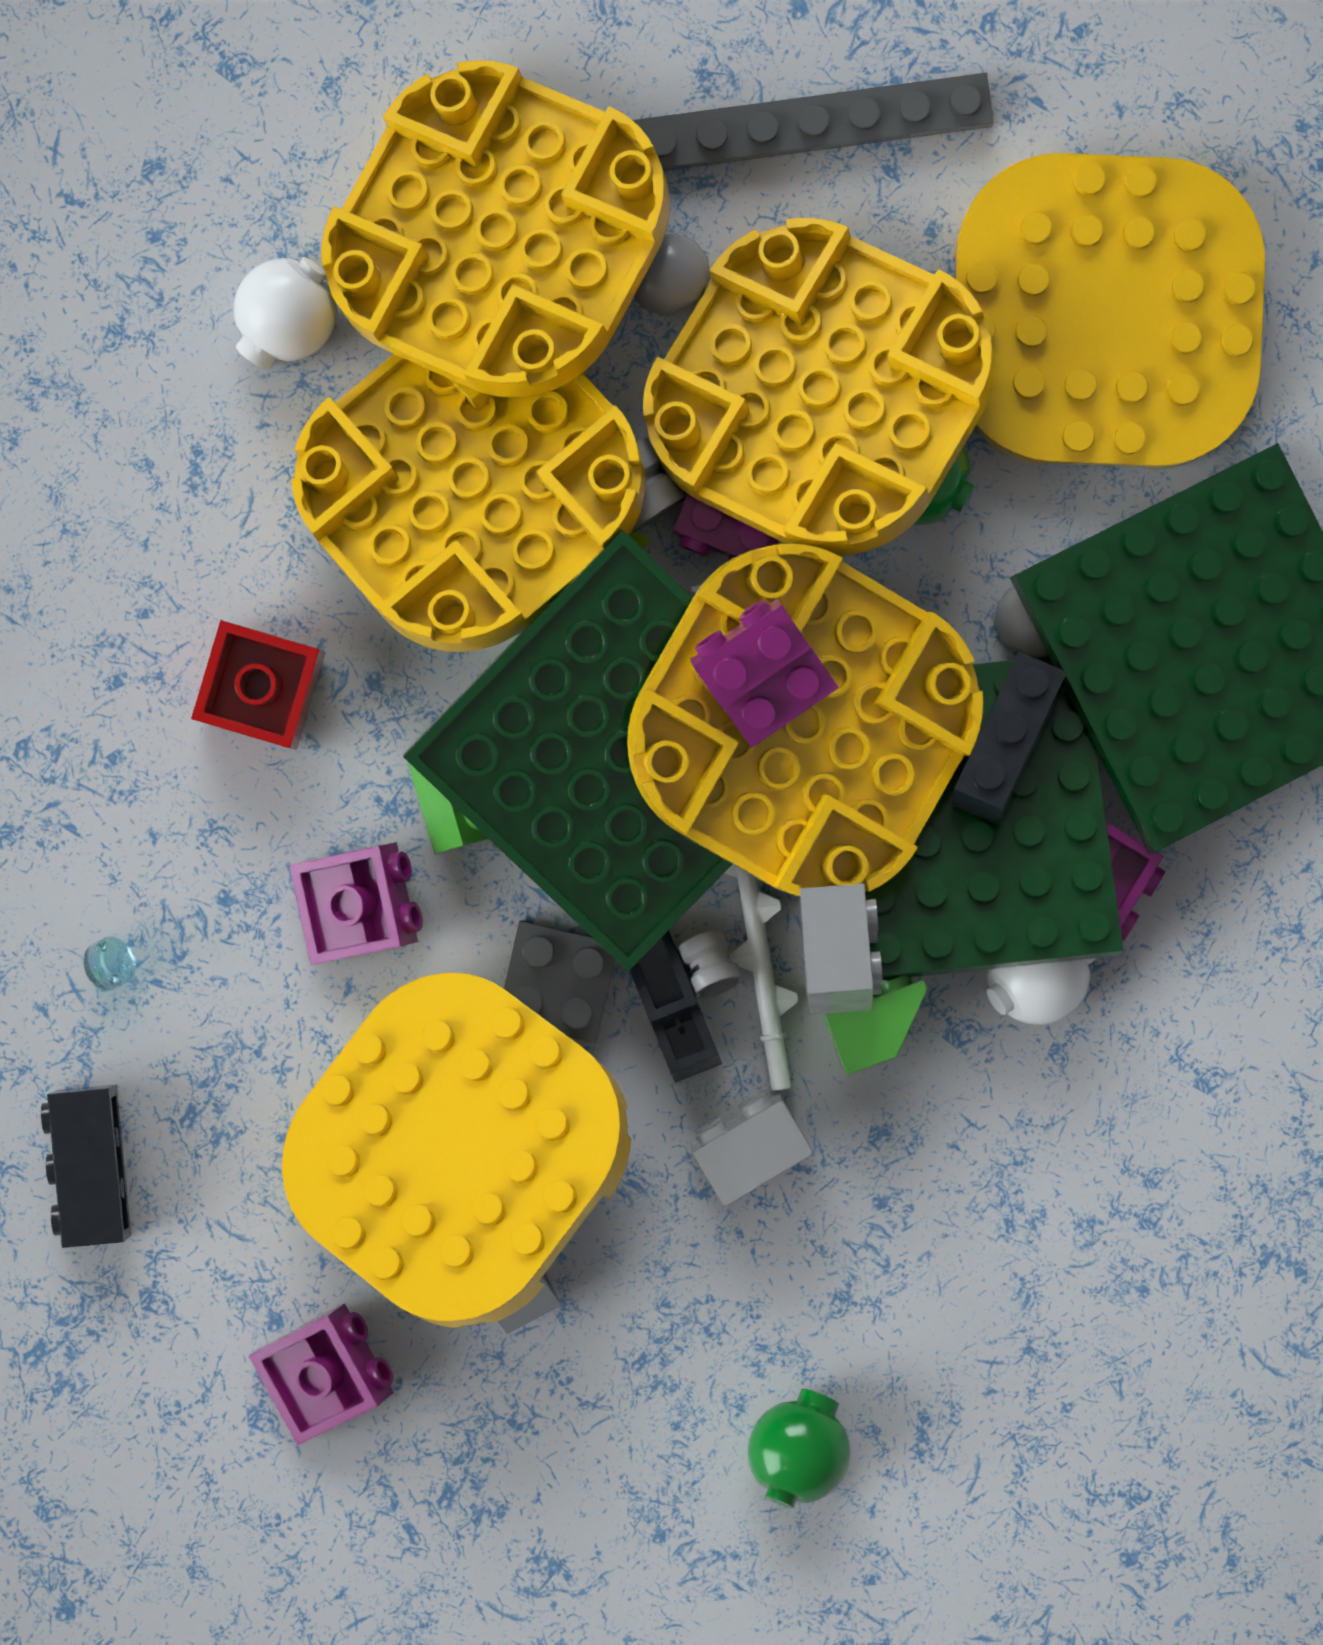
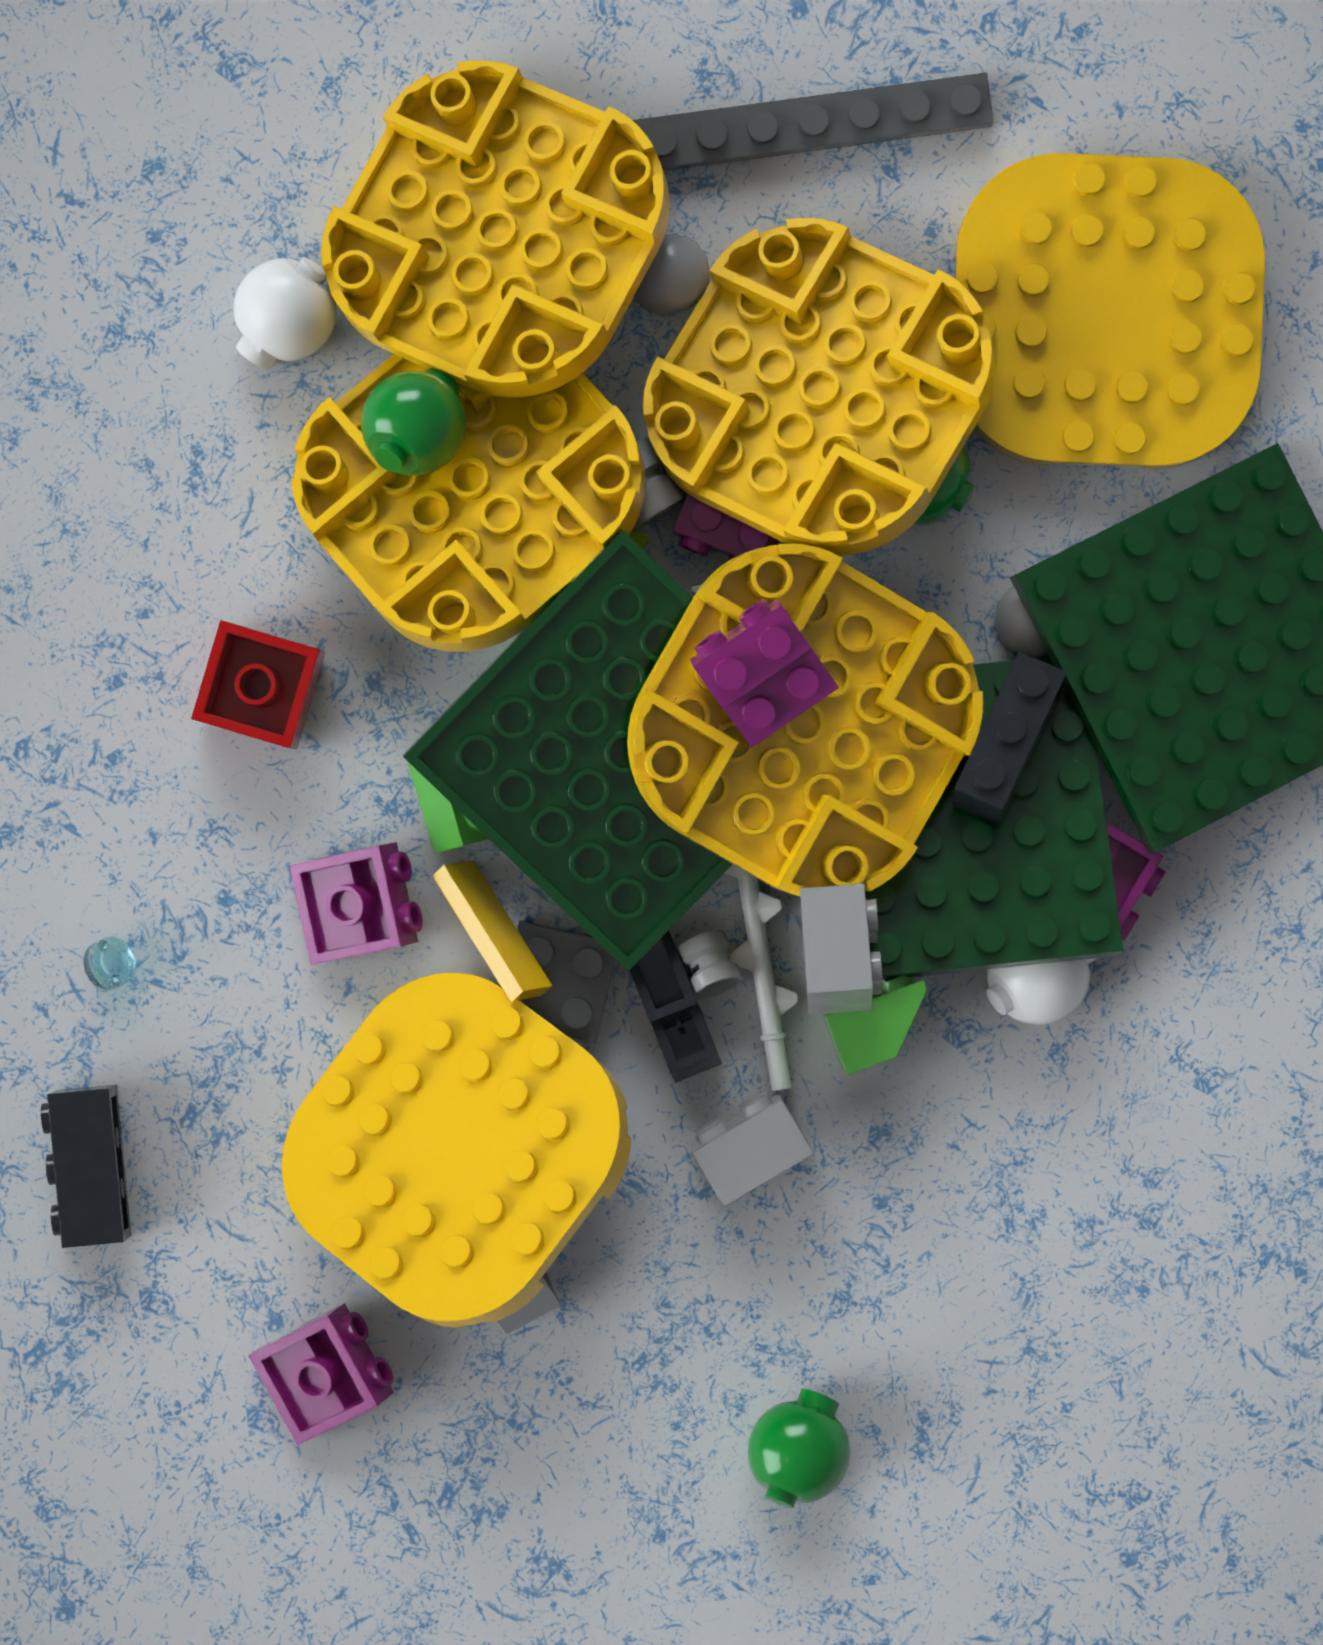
(414, 422): none -> green brick
(492, 931): none -> yellow tile

